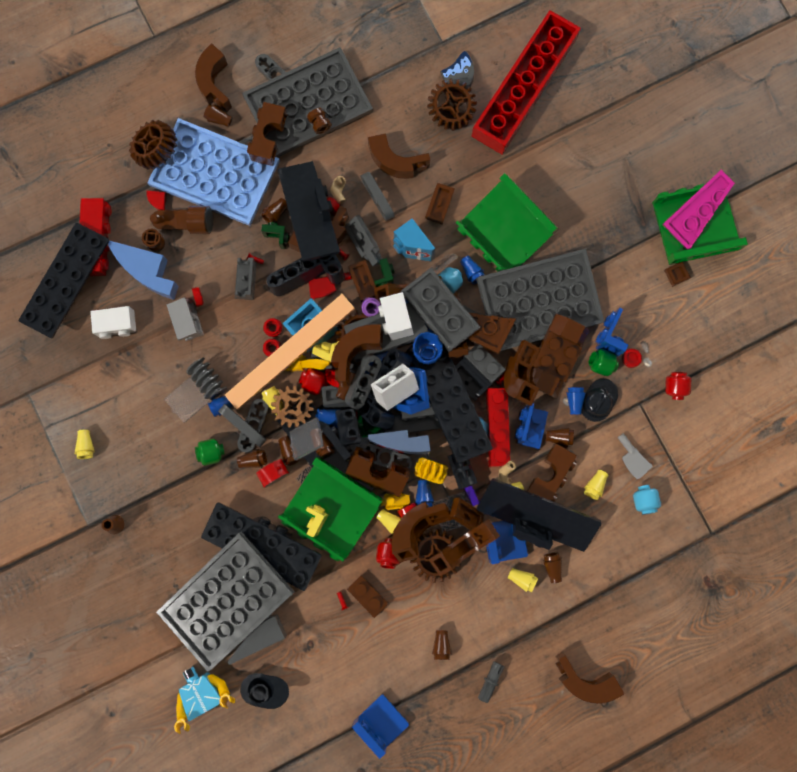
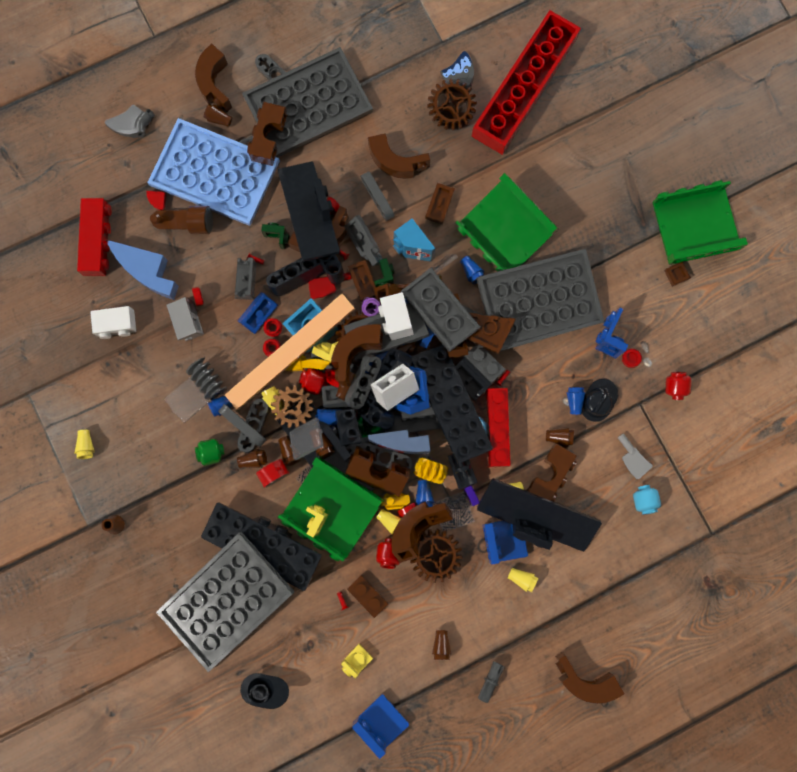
(63, 280): black bracket -> none
(131, 123): none -> arm
(153, 144): reddish brown gear -> none
(157, 240): reddish brown wheel -> none
(199, 696): torso -> none
(257, 312): none -> blue slope
(266, 634): dark grey slope -> none
(274, 211): reddish brown cone -> none
(319, 121): reddish brown wheel -> none
(336, 189): tan arm -> none
(356, 661): none -> light yellow bracket
(427, 348): blue hair -> none
(452, 278): medium azure head -> none
(463, 547): reddish brown arch -> none
(465, 513): reddish brown plate -> none
(505, 470): tan arm -> none
(518, 372): reddish brown arch -> none
(532, 427): blue bracket -> none
(553, 566): reddish brown cone -> none
(557, 354): reddish brown piece -> none
(595, 487): light yellow cone -> none
(603, 362): green head -> none
(694, 214): dark pink wing -> none

